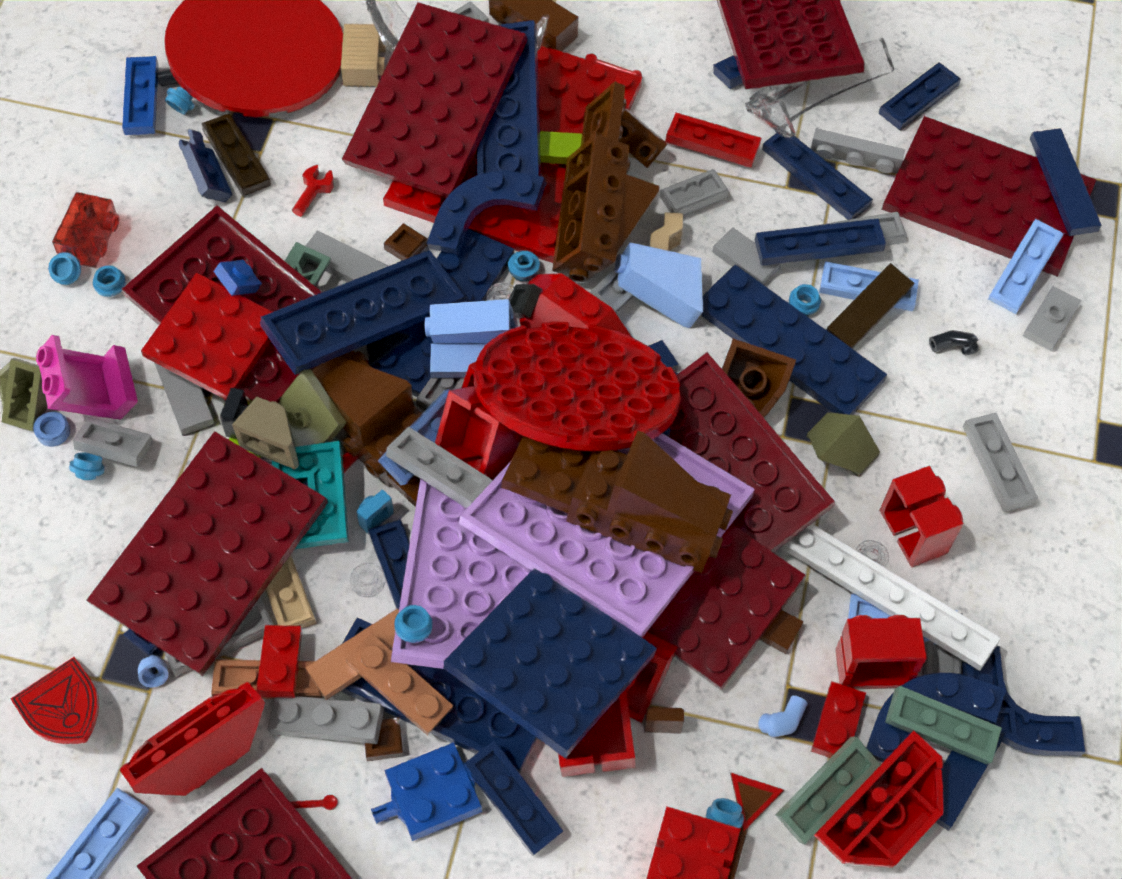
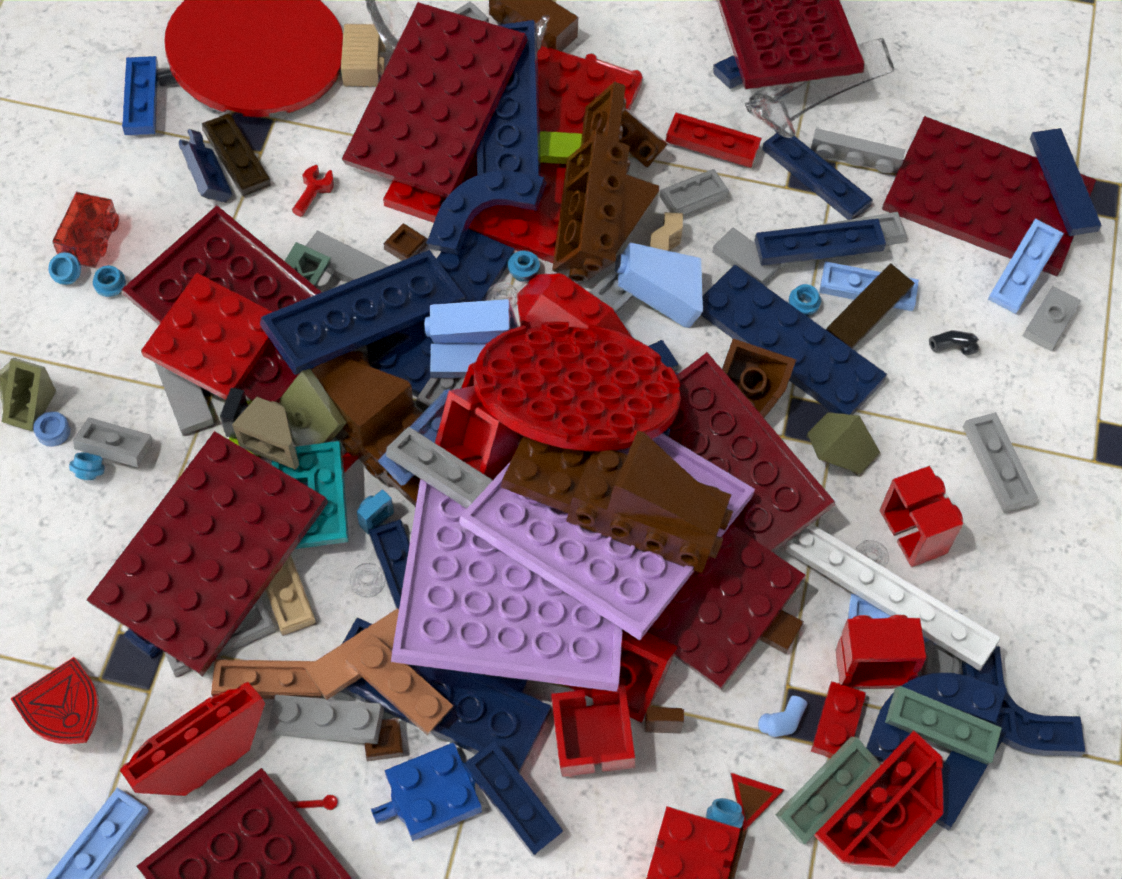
(86, 381): dark pink panel -> none
(145, 673): light blue hinge -> none
(179, 100): dark azure plate -> none
(237, 277): blue plate -> none
(279, 661): red plate -> none
(413, 624): dark azure plate -> none
(524, 299): pearl dark grey tile -> none
(550, 661): dark blue plate -> none
(919, 96): dark blue tile -> none

